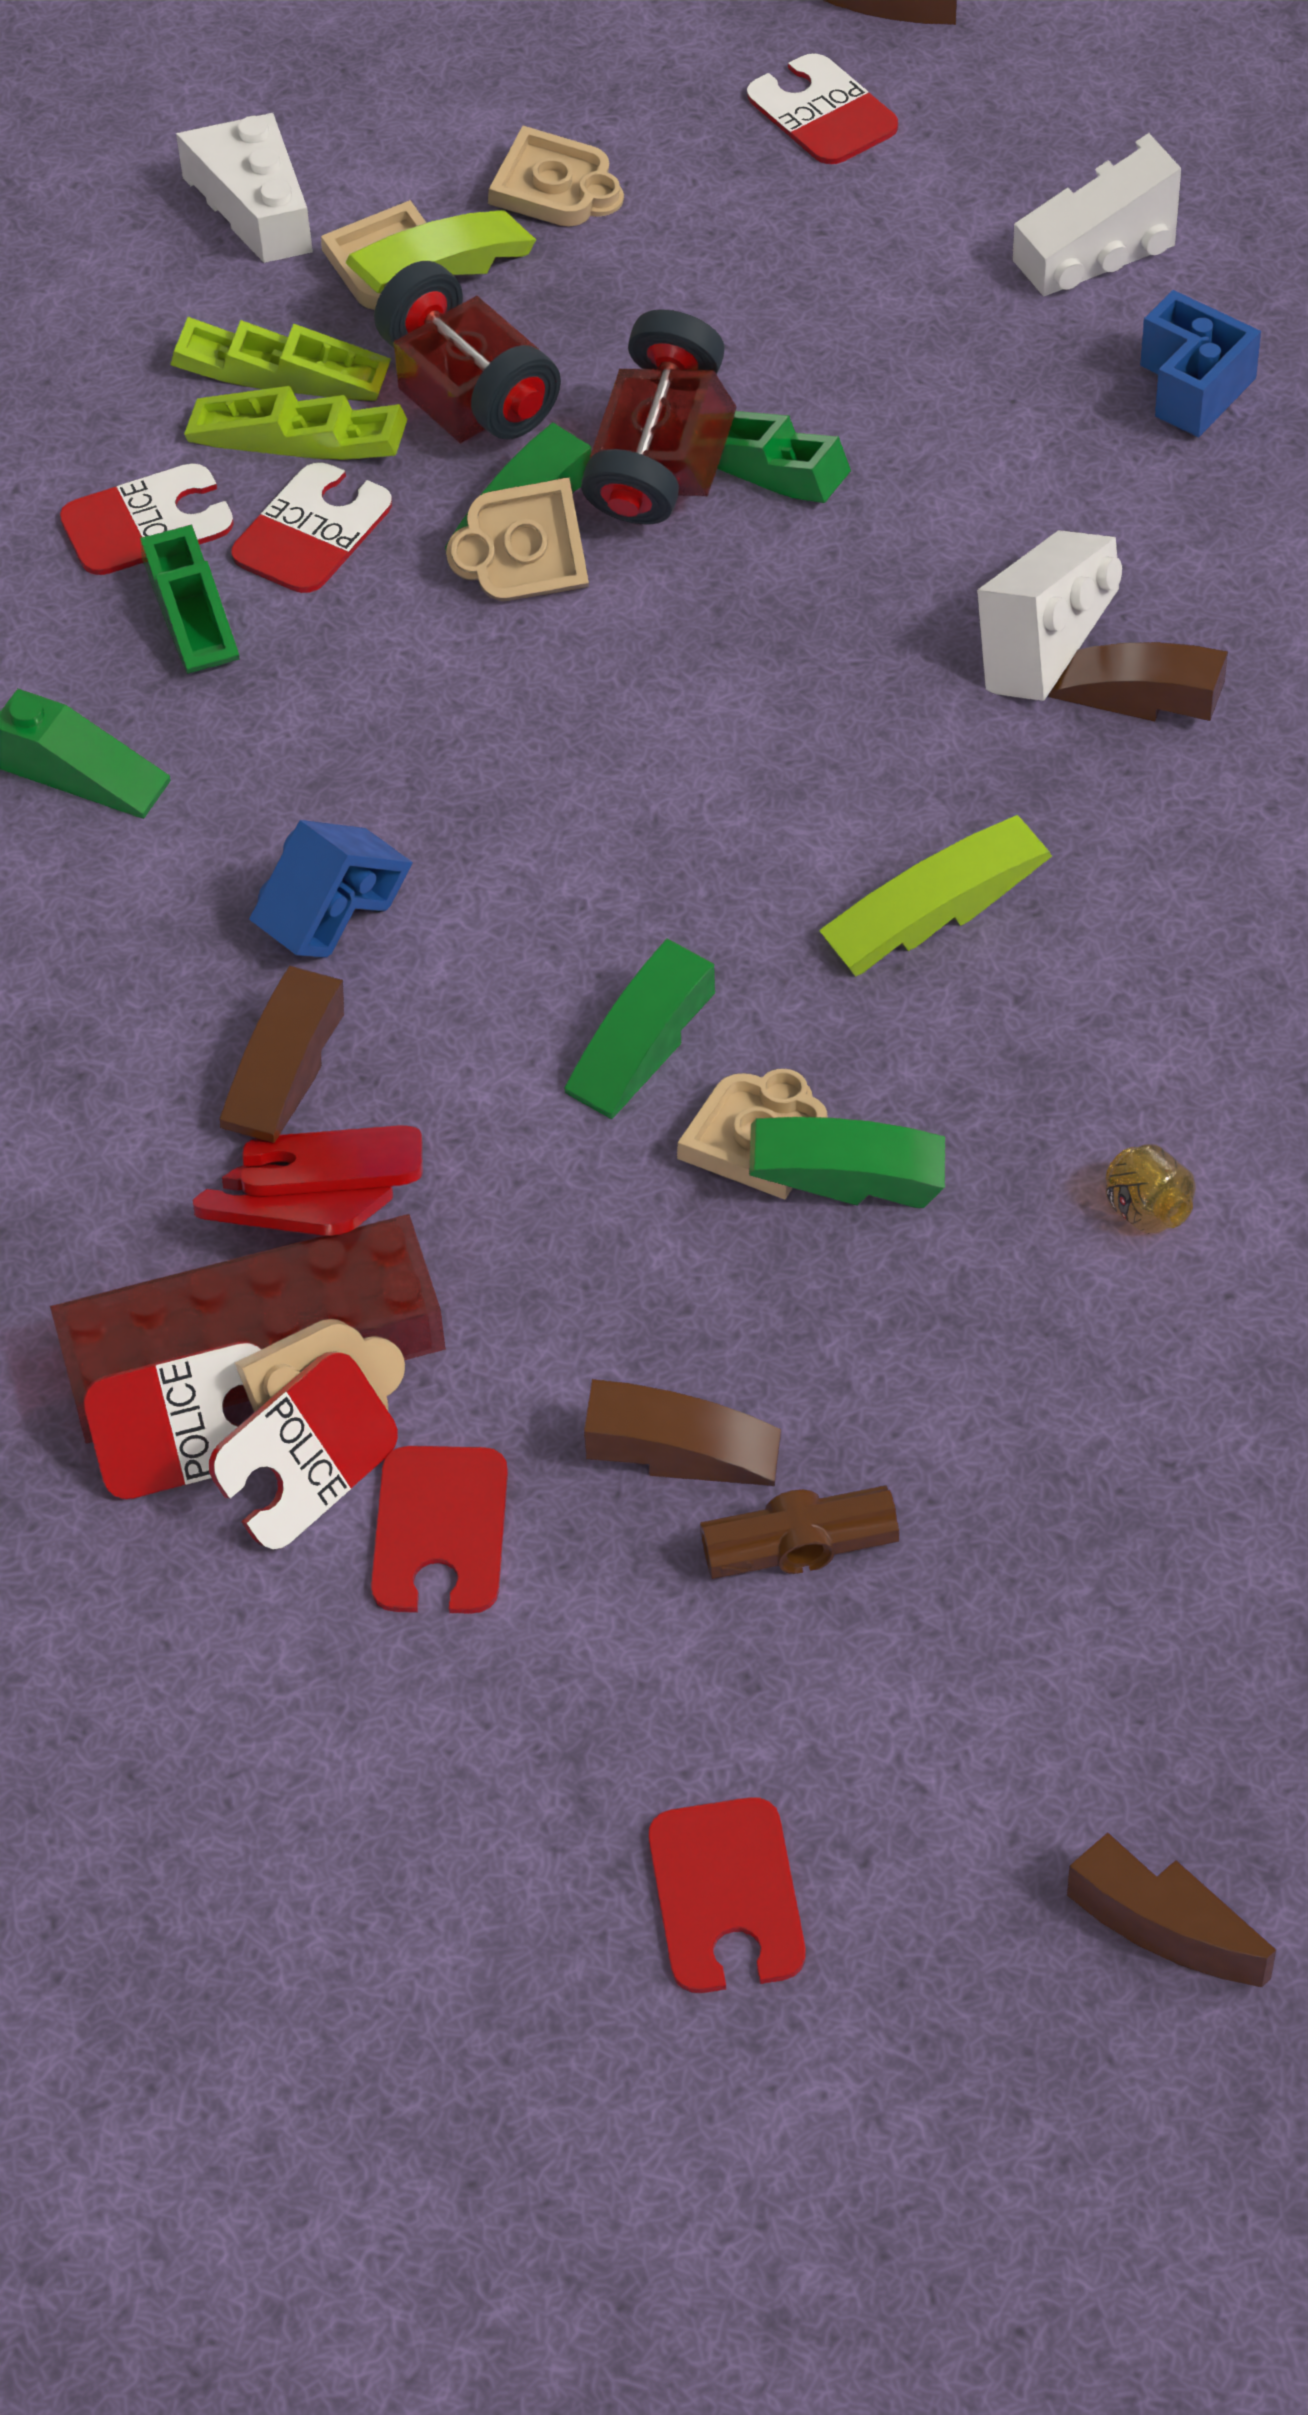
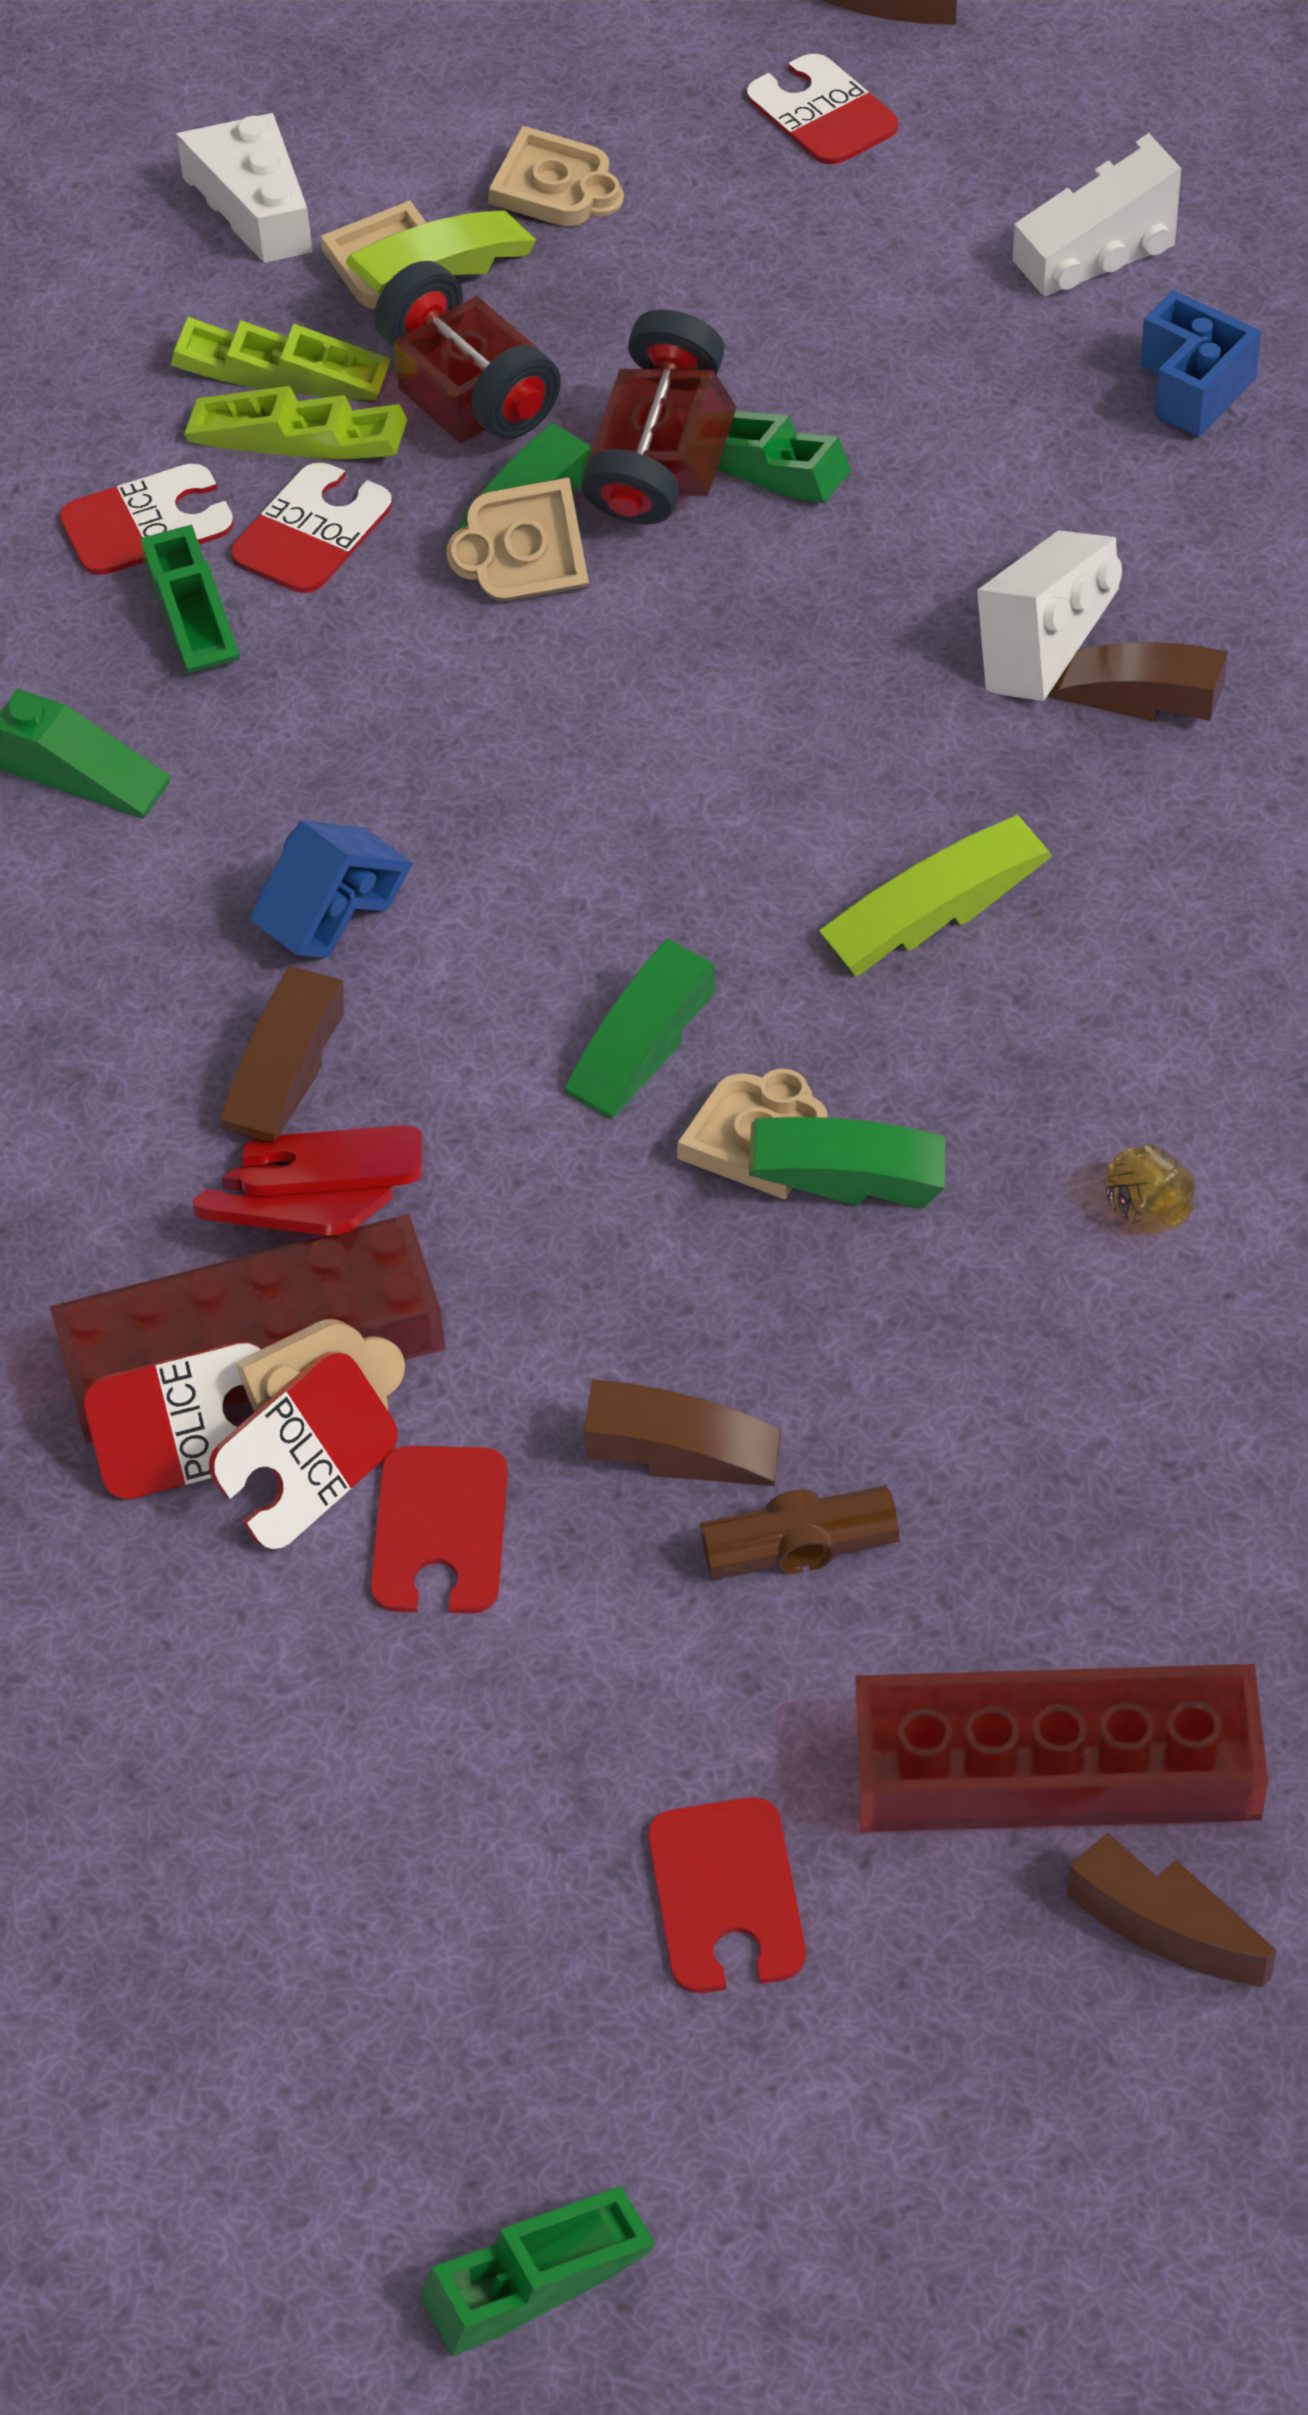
(534, 2269): none -> green slope
(1059, 1748): none -> clear red brick

